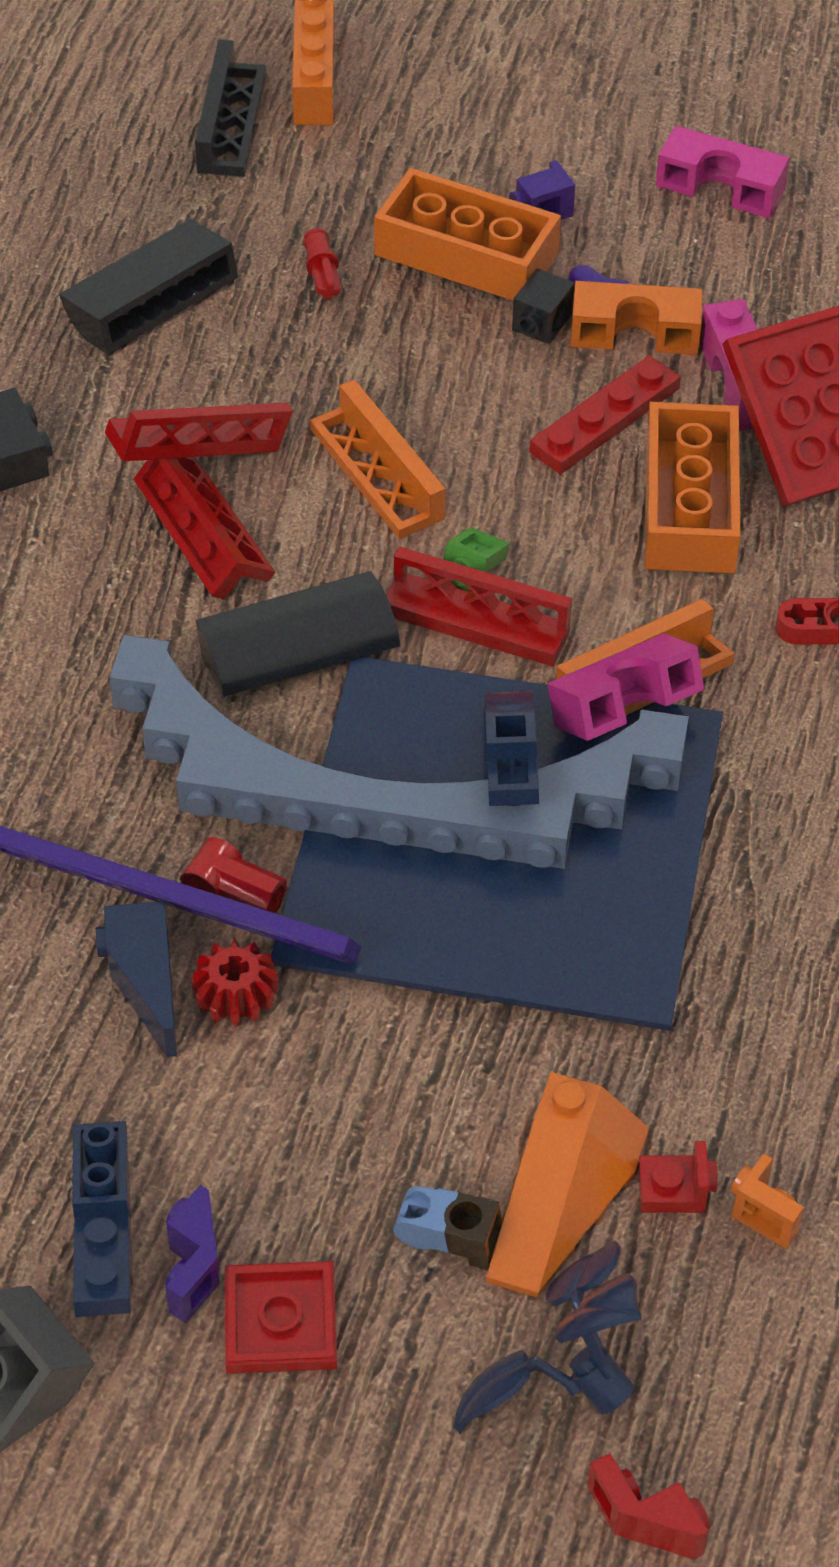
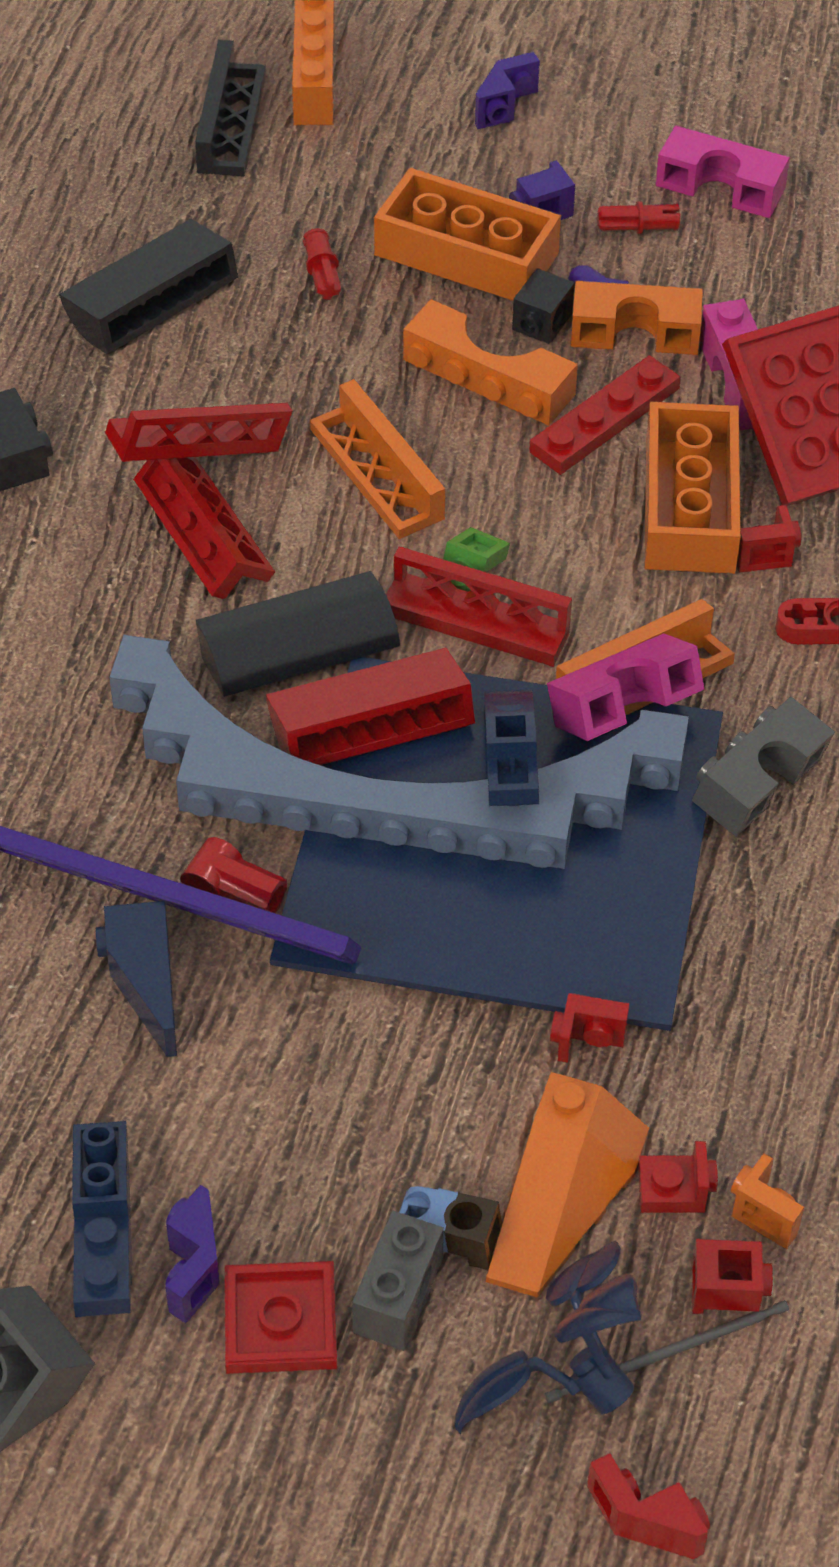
(235, 982): red gear -> none
(372, 708): none -> red brick
(398, 1280): none -> dark grey brick
(504, 83): none -> dark purple slope
(530, 383): none -> orange arch
(590, 1020): none -> red bracket
(639, 217): none -> red axle
(687, 1343): none -> dark grey piece
(729, 1276): none -> red brick
(769, 545): none -> red bracket
(784, 741): none -> dark grey arch

